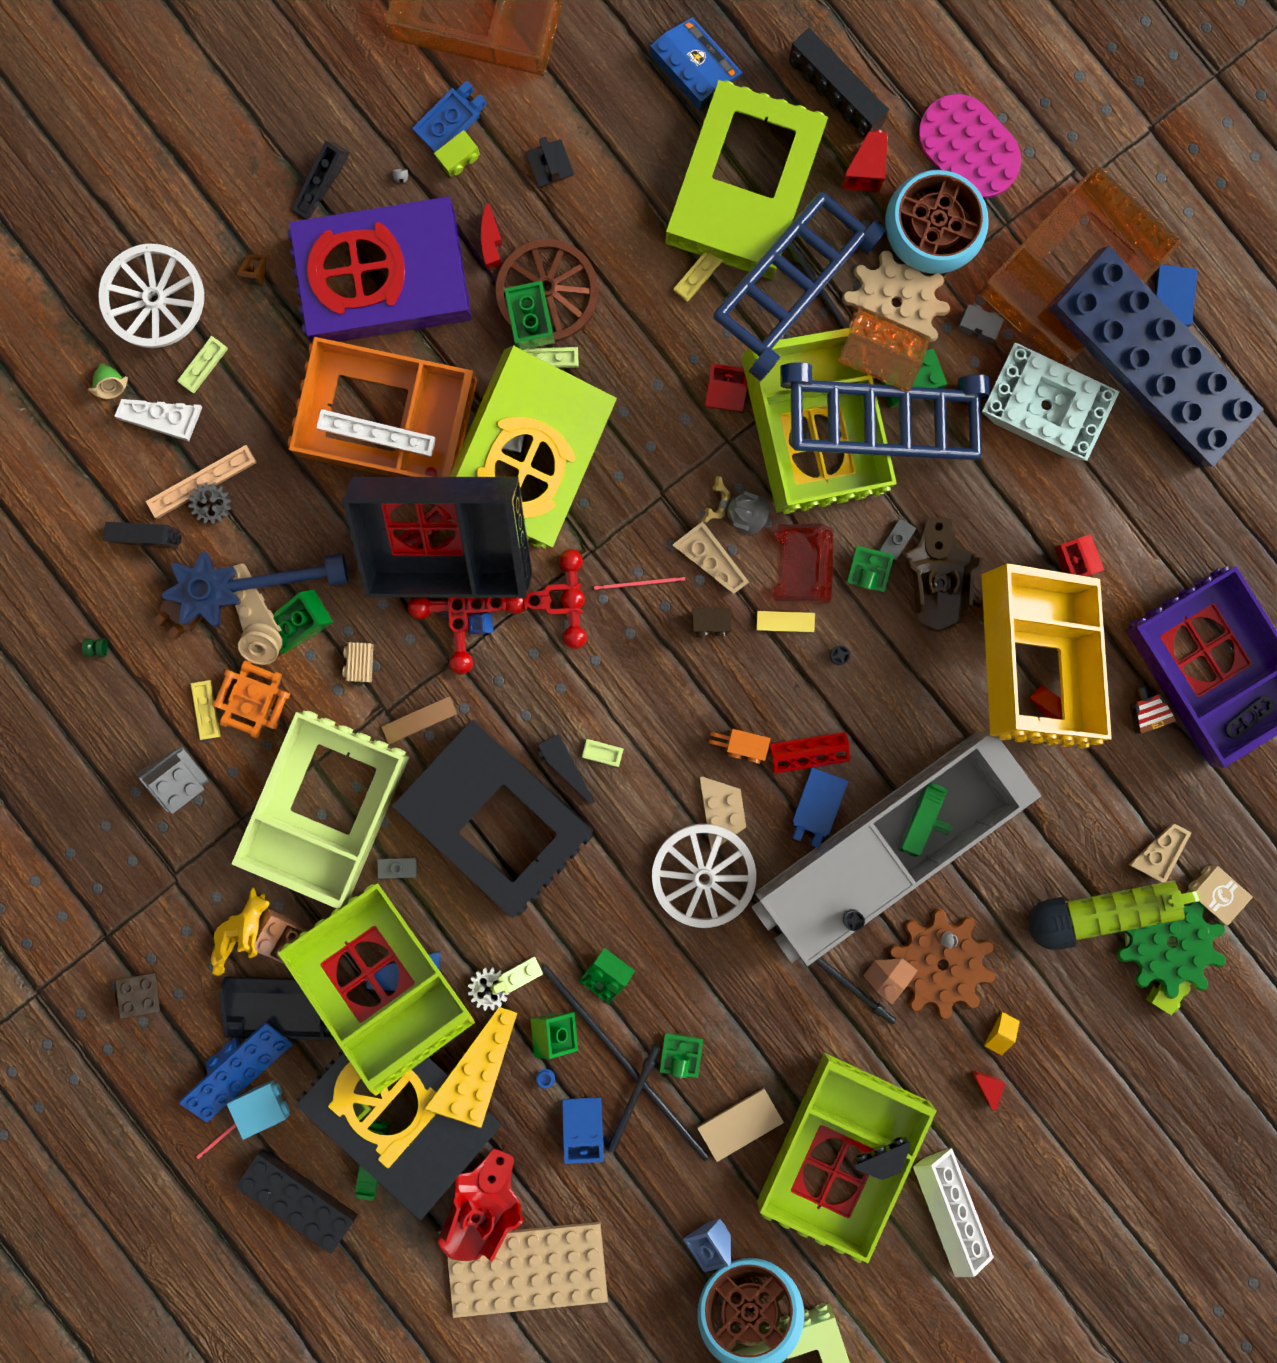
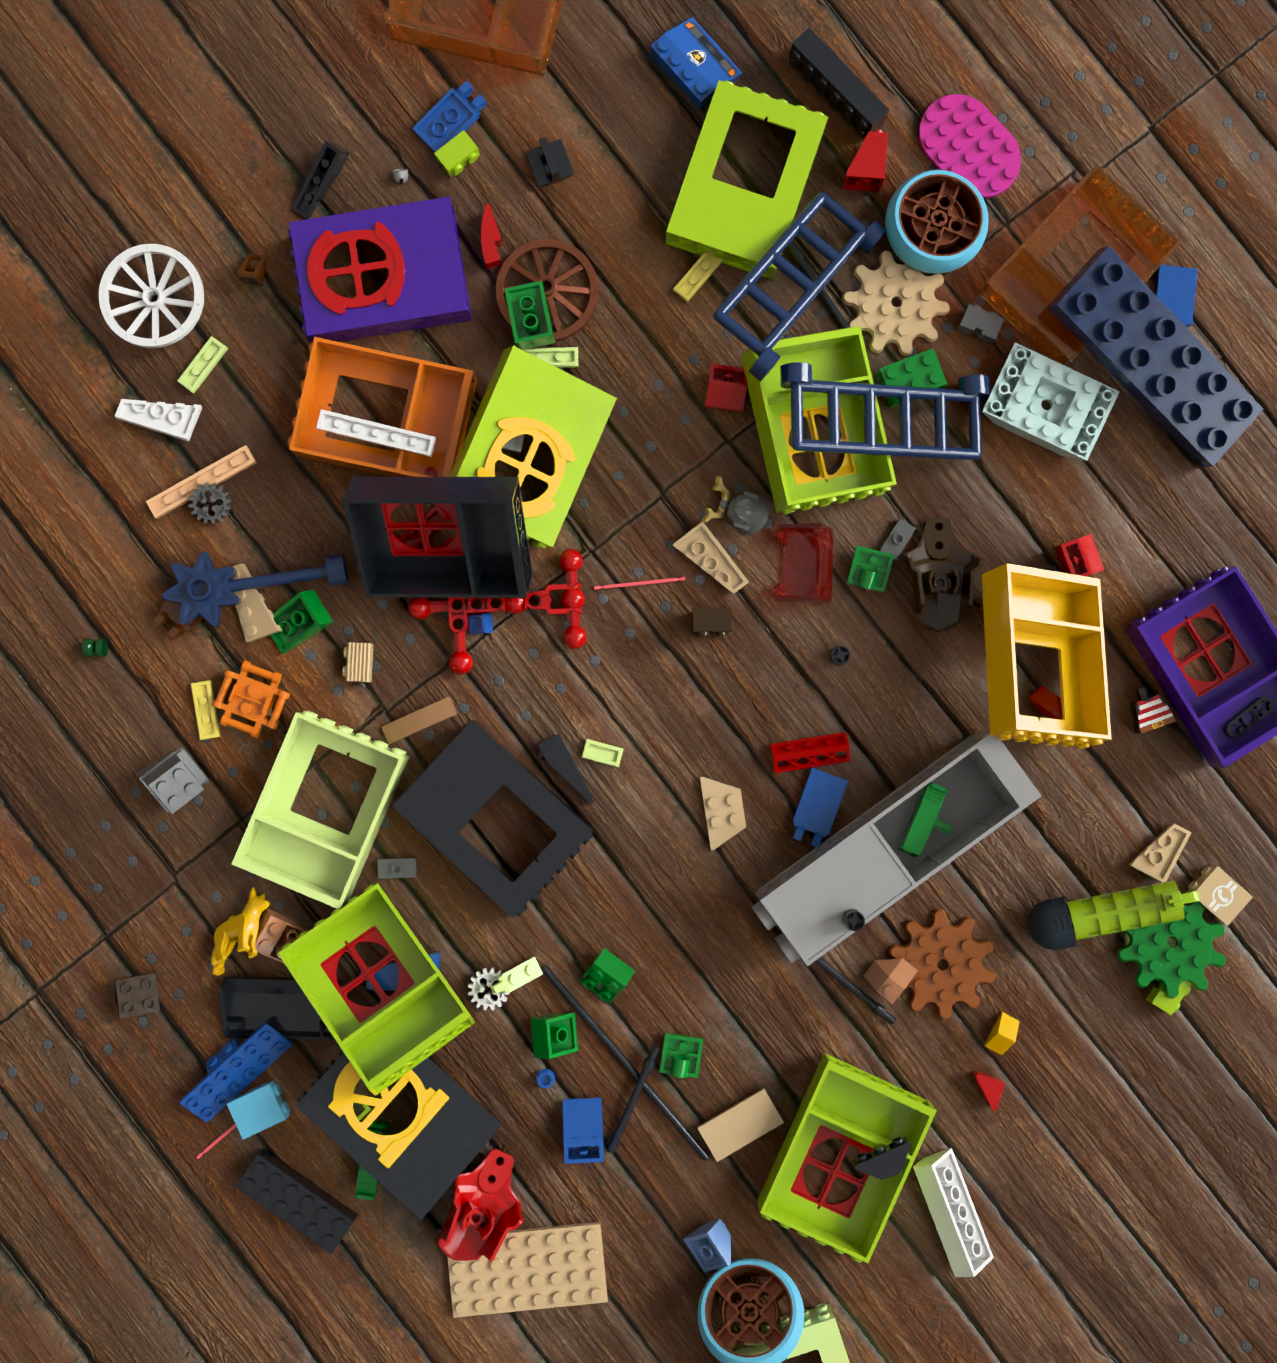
(107, 382): tan hat -> none
(142, 534): black slope -> none
(260, 644): tan wheel -> none
(472, 1081): yellow wing -> none
(686, 918): white wheel -> none
(744, 744): orange brick -> none
(785, 621): light yellow tile -> none
(884, 348): clear orange slope -> none
(949, 940): light grey hinge -> none

